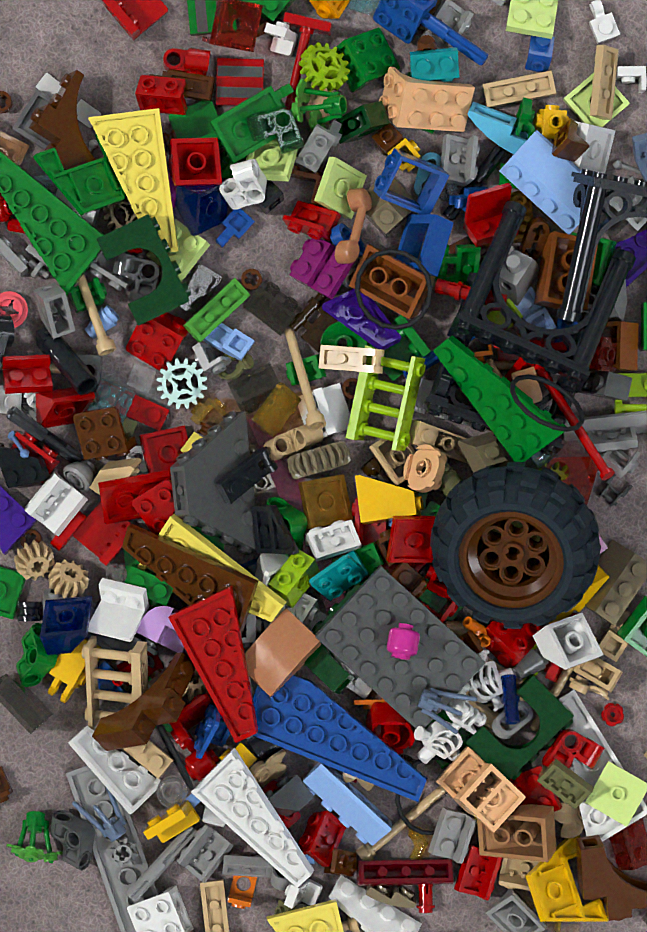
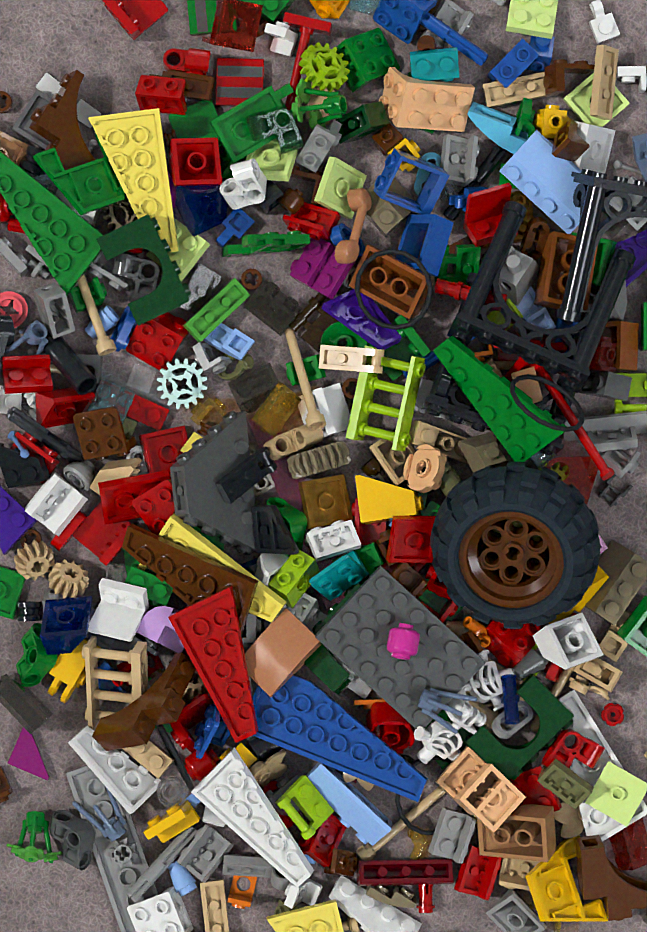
(28, 756): none -> magenta tile
(29, 164): none -> black wheel
(33, 335): none -> sand blue plant
(123, 329): none -> blue plate
(181, 879): none -> light blue cone
(268, 243): none -> green wing
(291, 200): none -> reddish brown piece
(309, 802): none -> lime plate
(513, 64): none -> blue bracket
(555, 74): none -> reddish brown bracket

